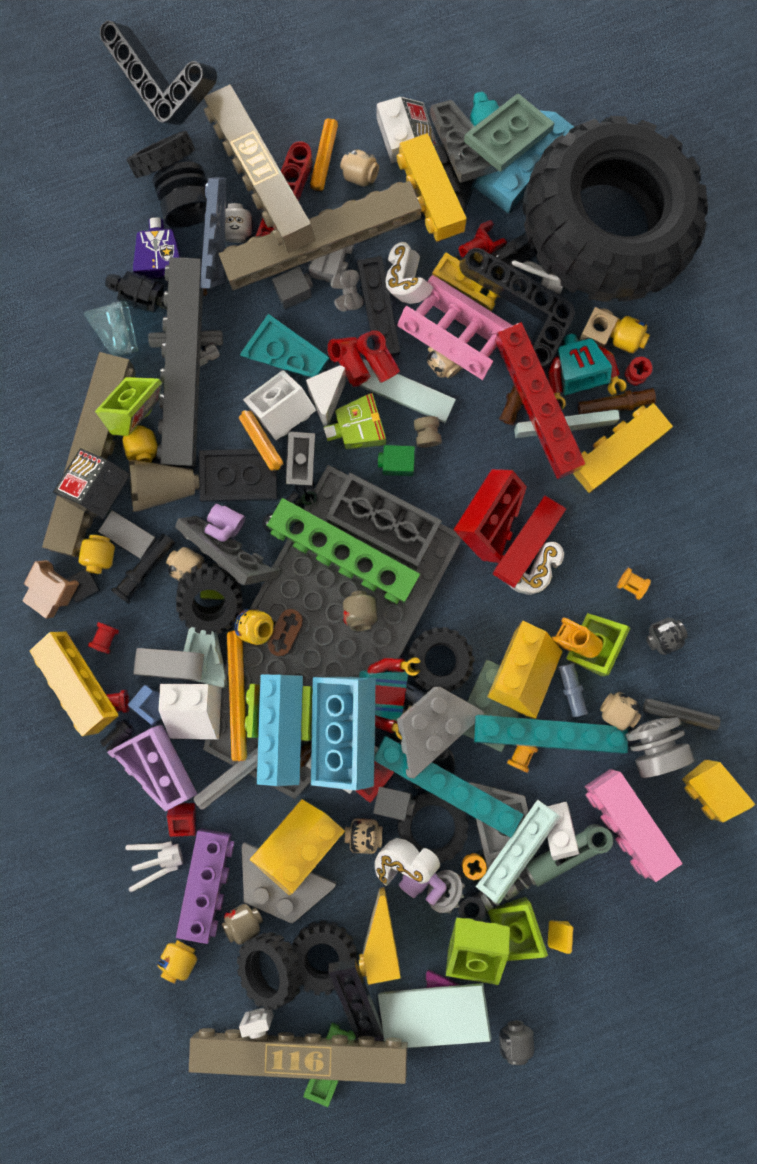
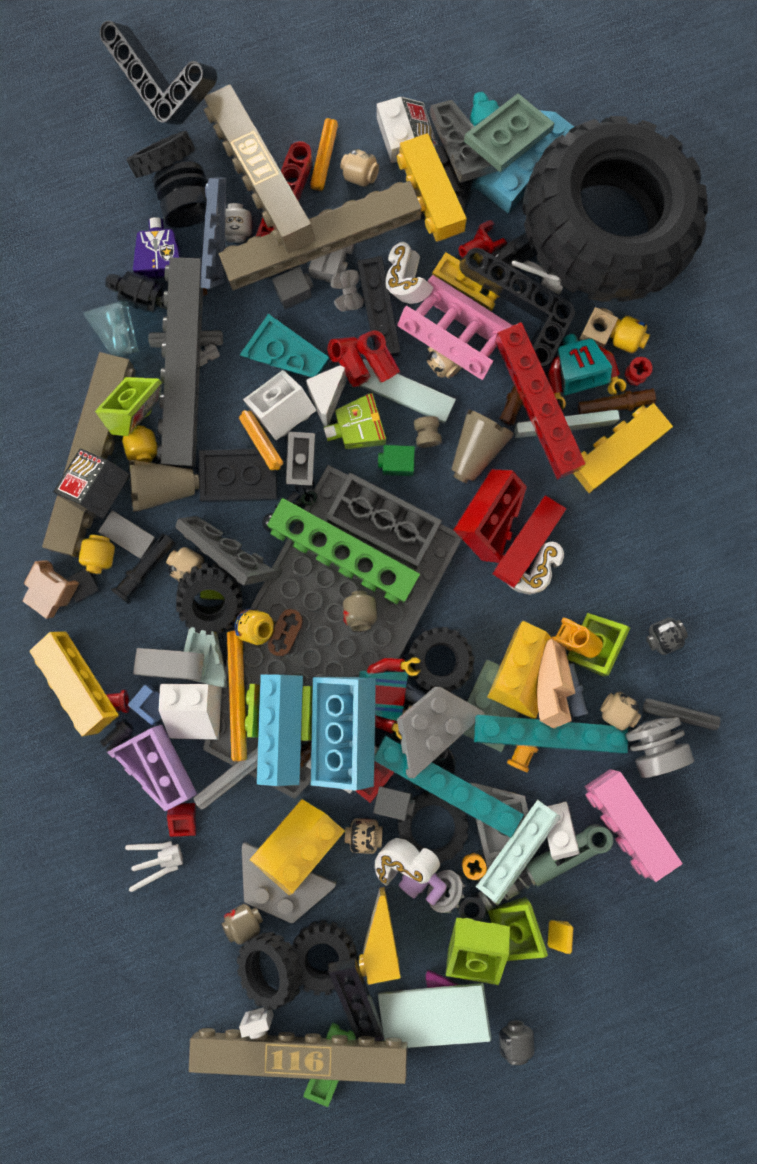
(103, 638): red bush -> none
(177, 961): yellow head -> none
(204, 886): medium lavender brick -> none
(225, 523): lavender piece -> none
(478, 445): none -> dark tan cone
(554, 686): none -> light nougat slope
(633, 583): light orange bush -> none
(717, 791): yellow slope -> none

